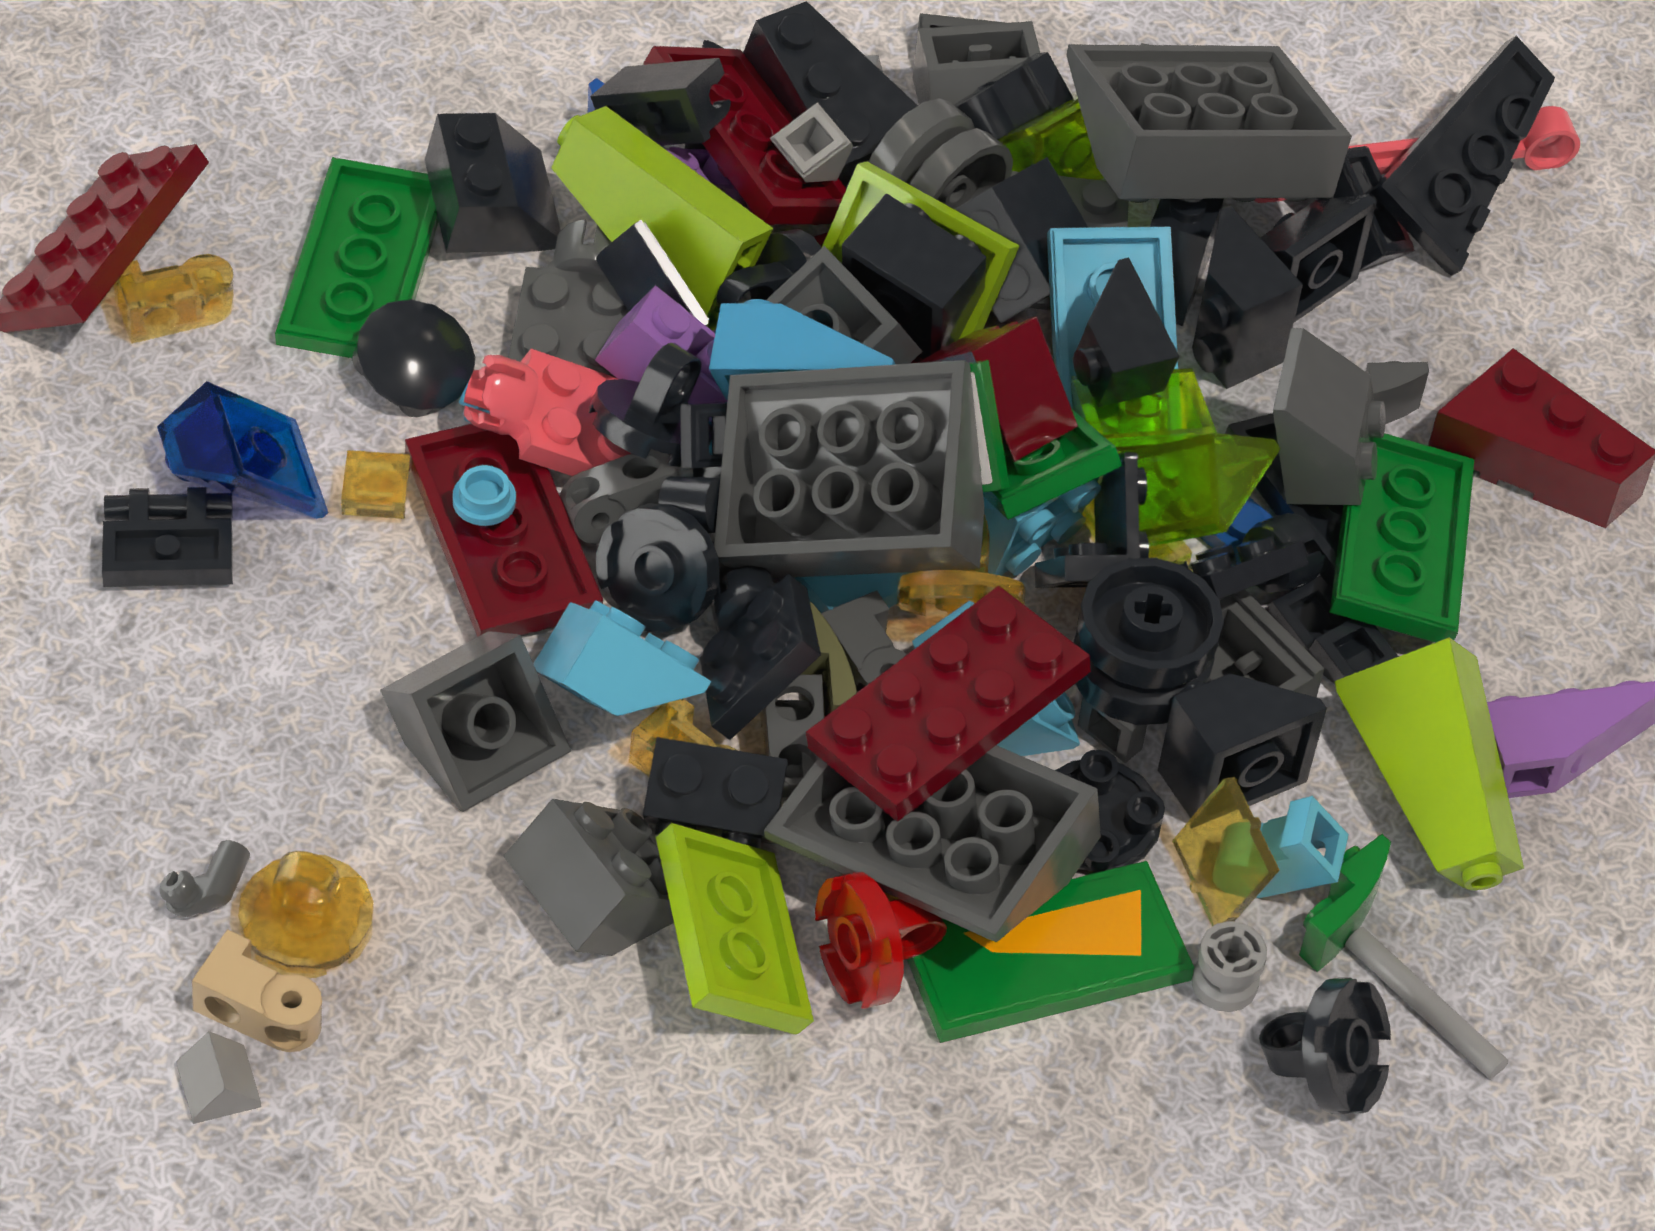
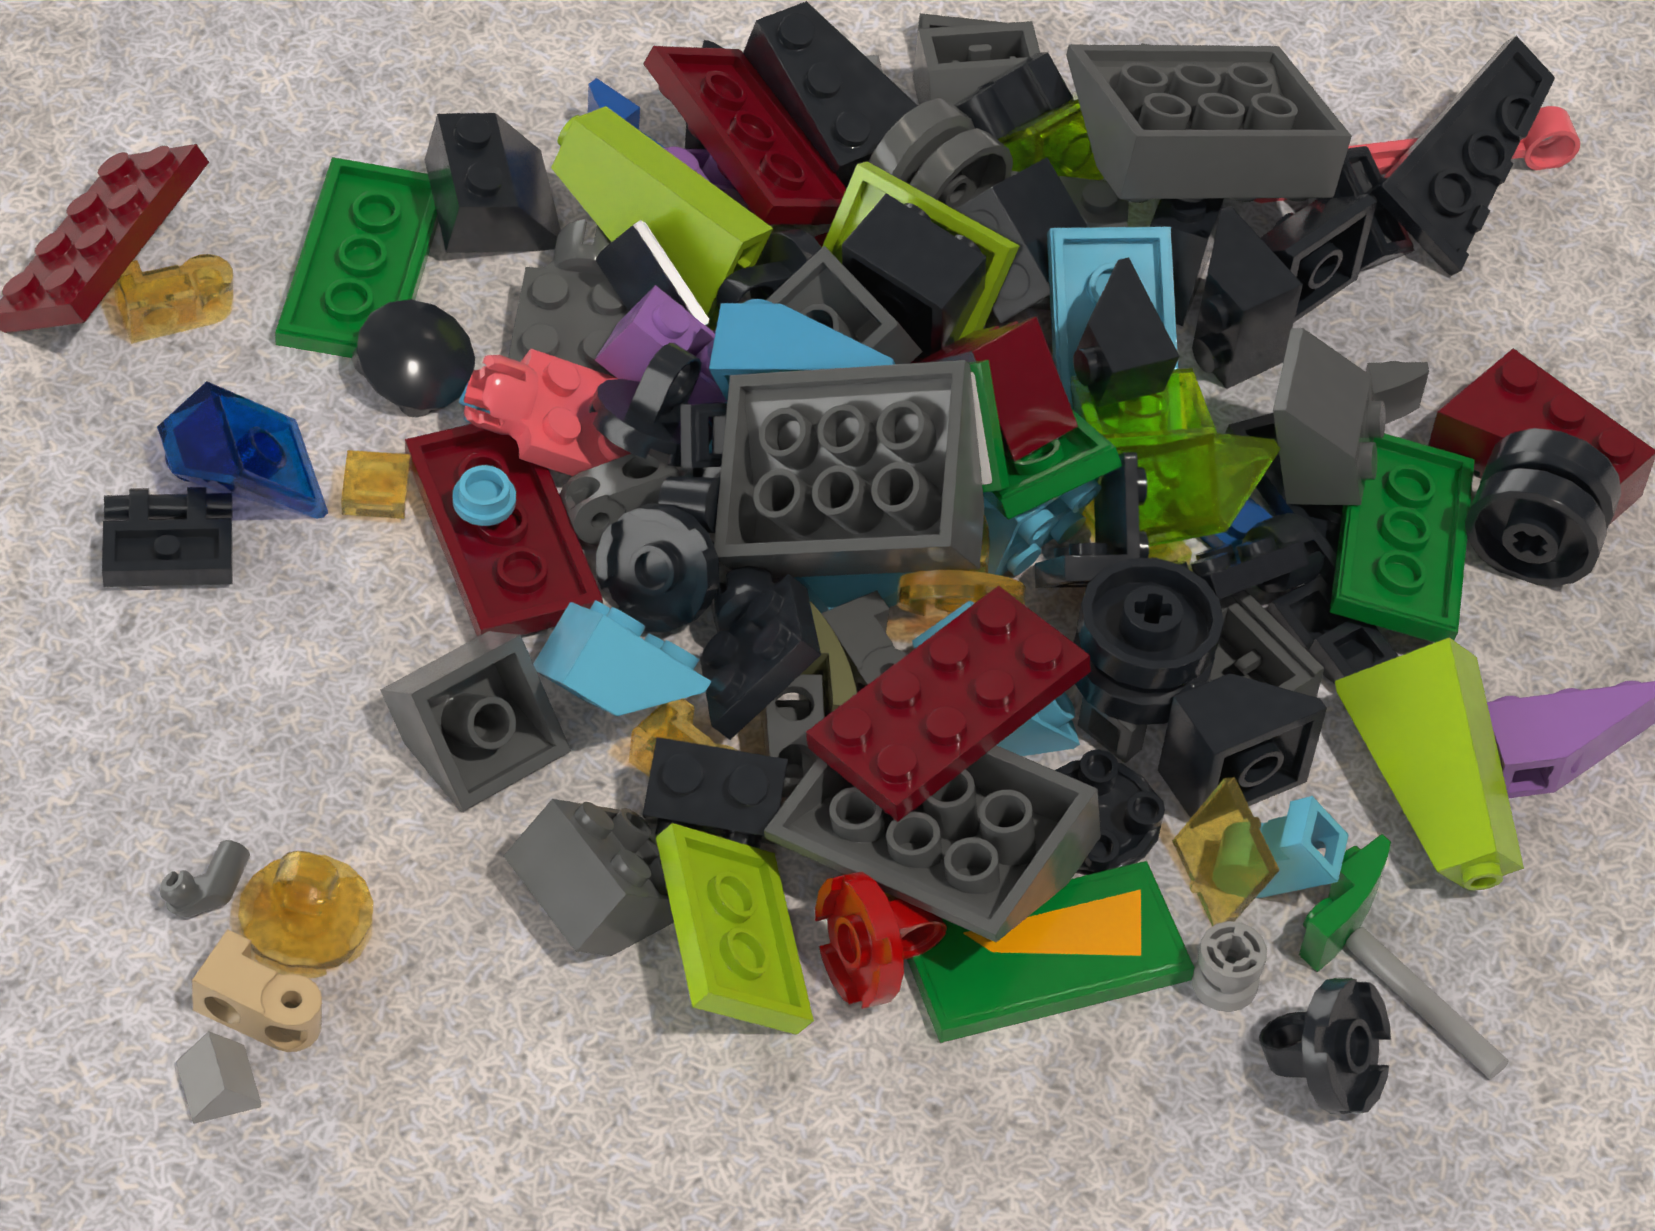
(667, 99): black hinge -> none
(814, 146): light grey slope -> none
(1543, 507): none -> black wheel

